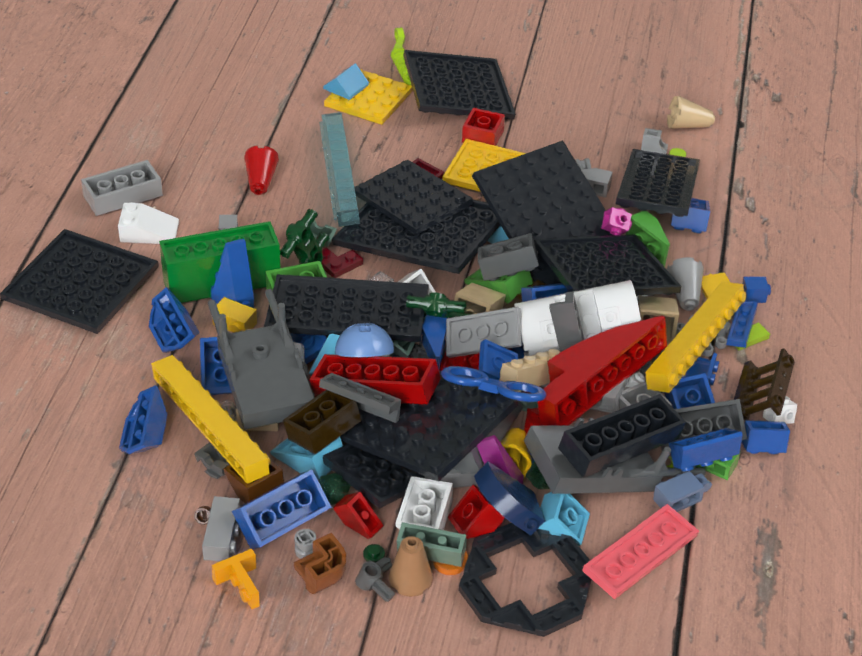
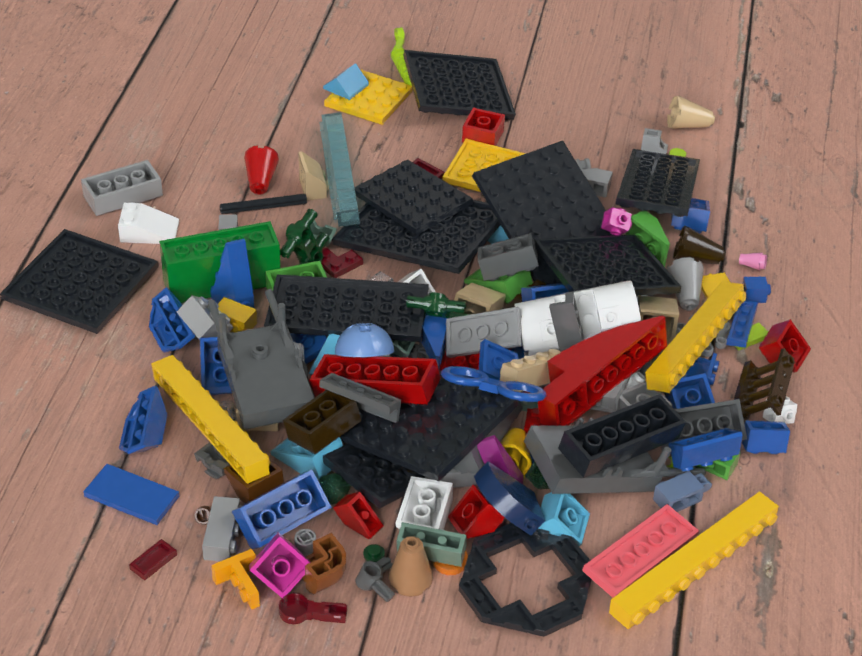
(131, 494): none -> blue tile
(153, 559): none -> dark red tile
(198, 317): none -> light grey brick
(265, 203): none -> black axle
(279, 565): none -> dark pink slope
(297, 608): none -> dark red piece
(312, 178): none -> tan slope
(693, 560): none -> yellow brick
(698, 246): none -> dark brown cone
(753, 260): none -> bright pink cone
(785, 336): none -> red slope

